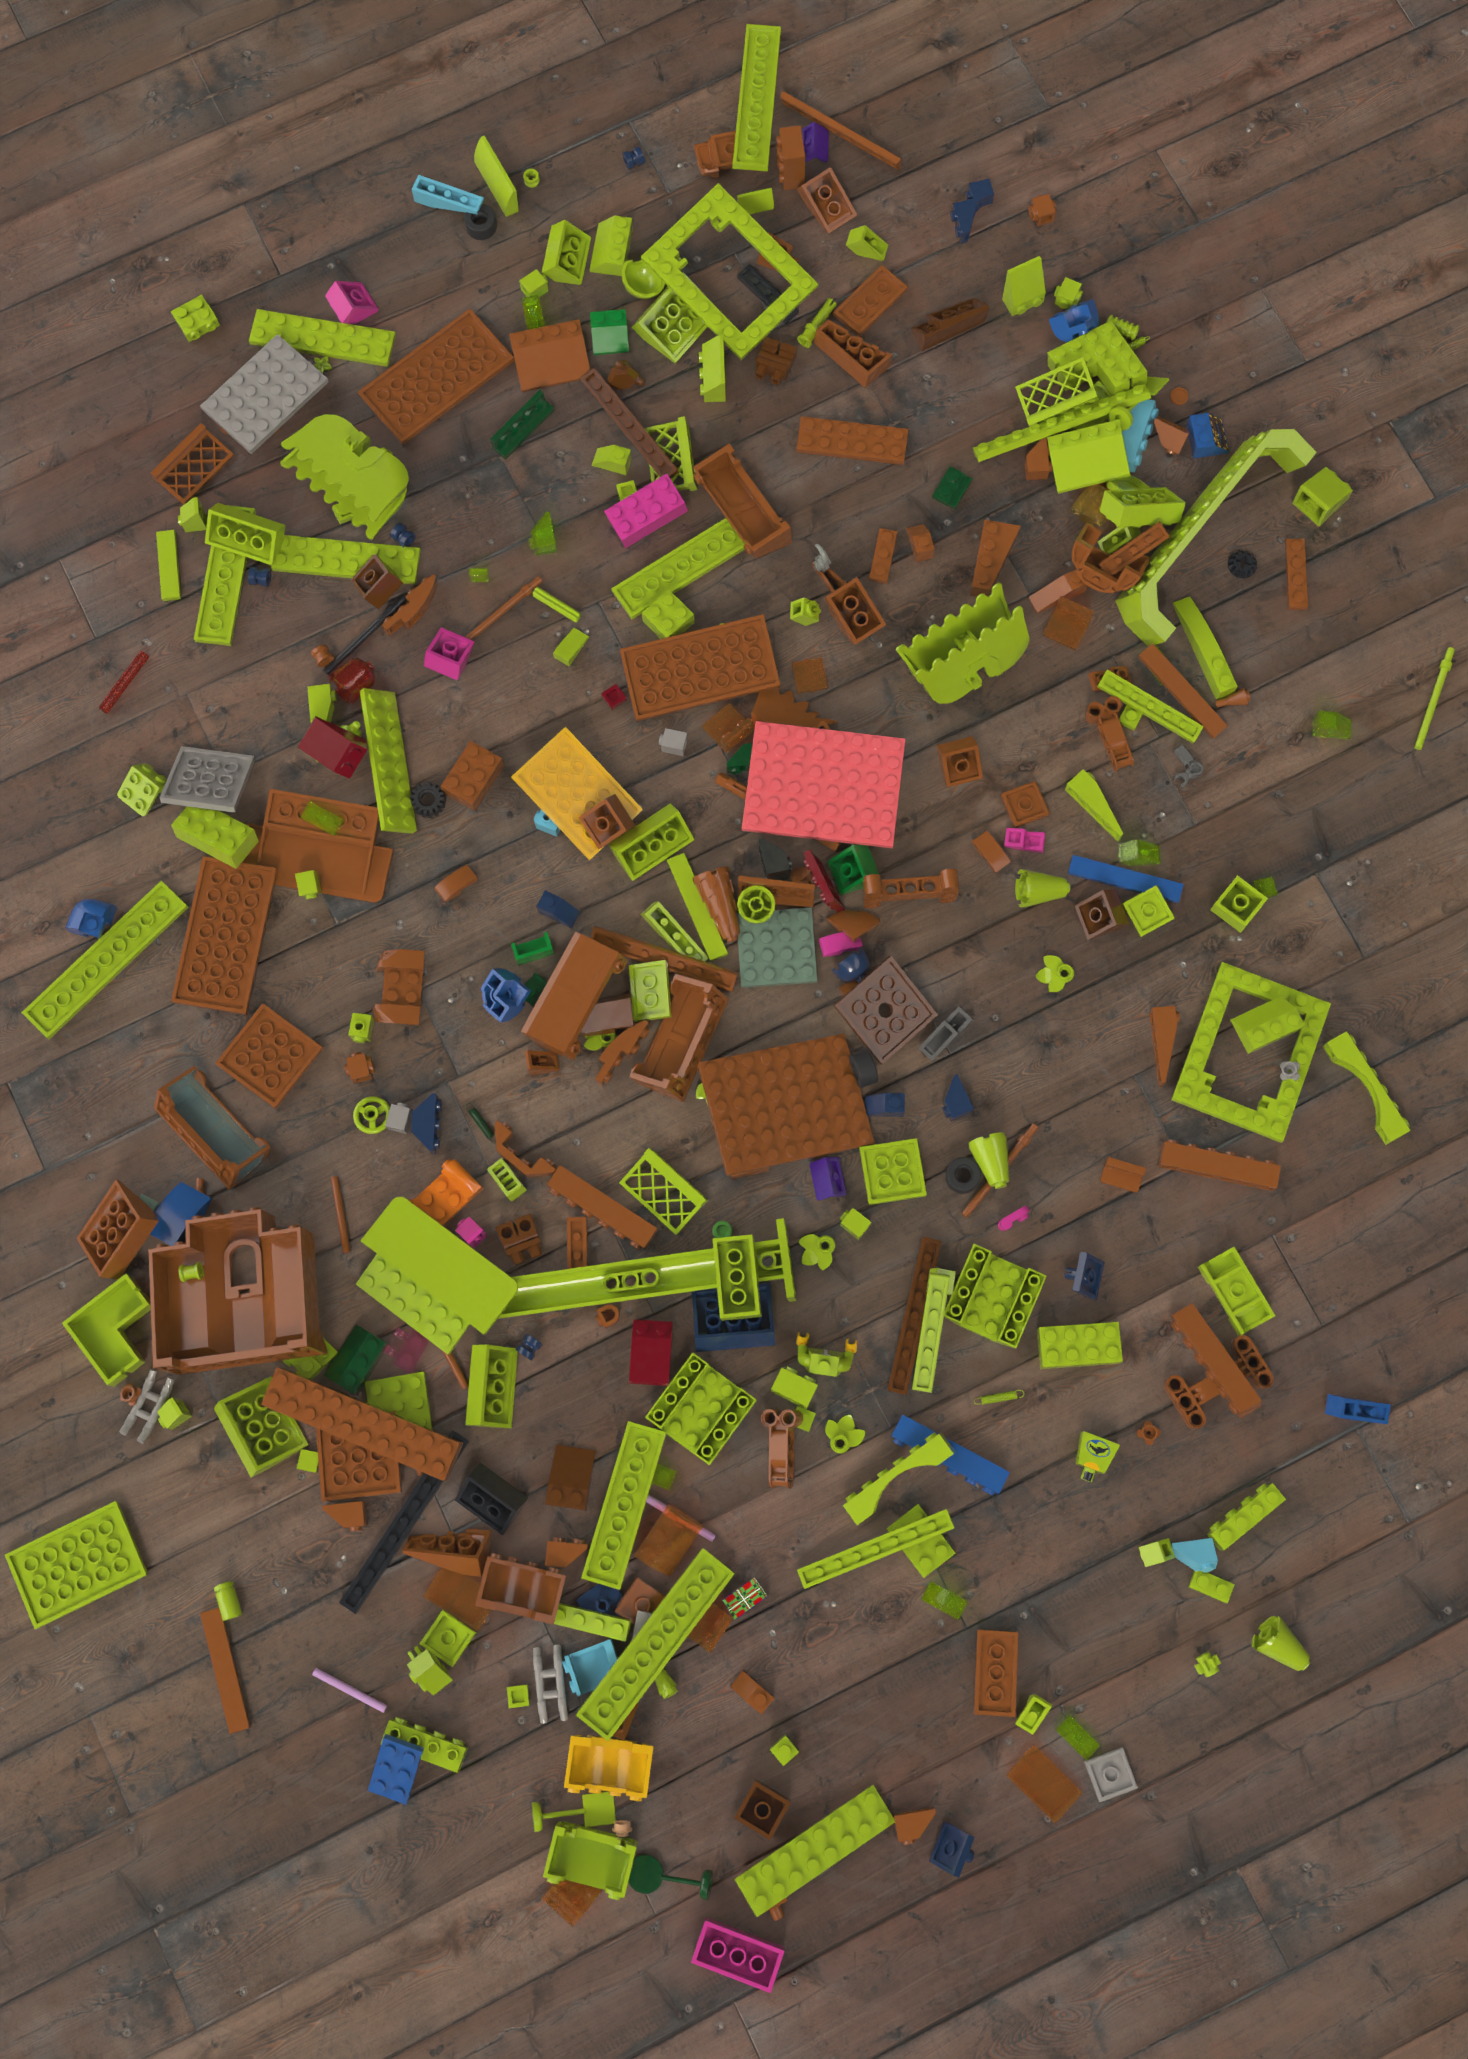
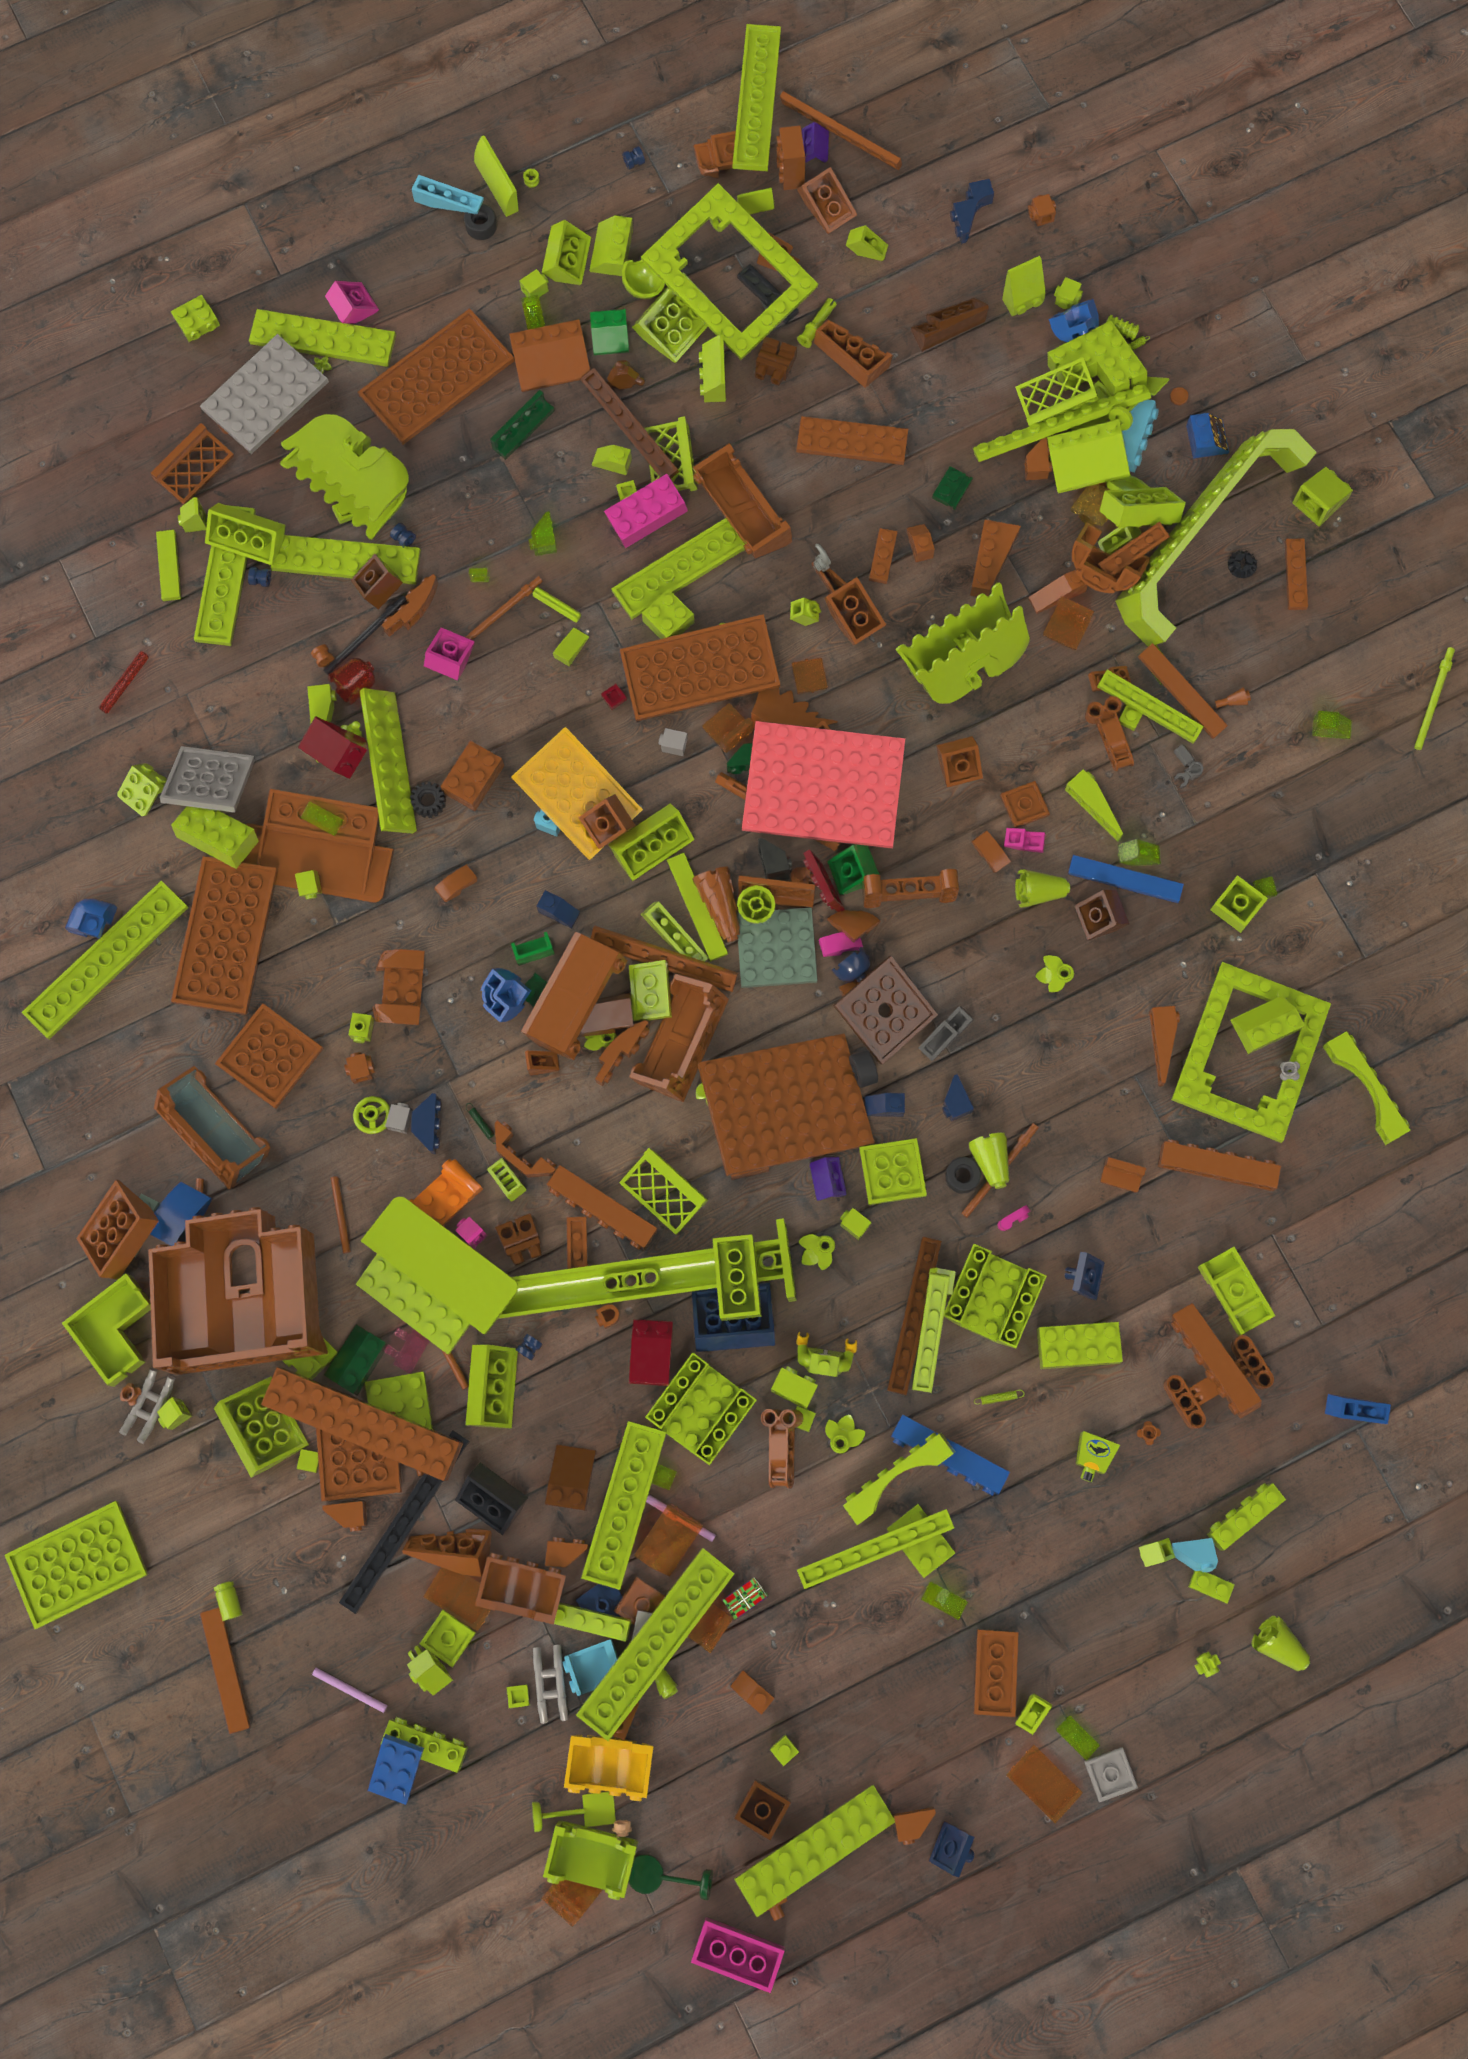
(191, 1272): lime bush -> none
(722, 1229): bright green tile -> none
(870, 301): dark orange plate -> none
(1148, 911): lime plate -> none
(1171, 435): dark orange slope -> none
(1206, 649): lime slope -> none

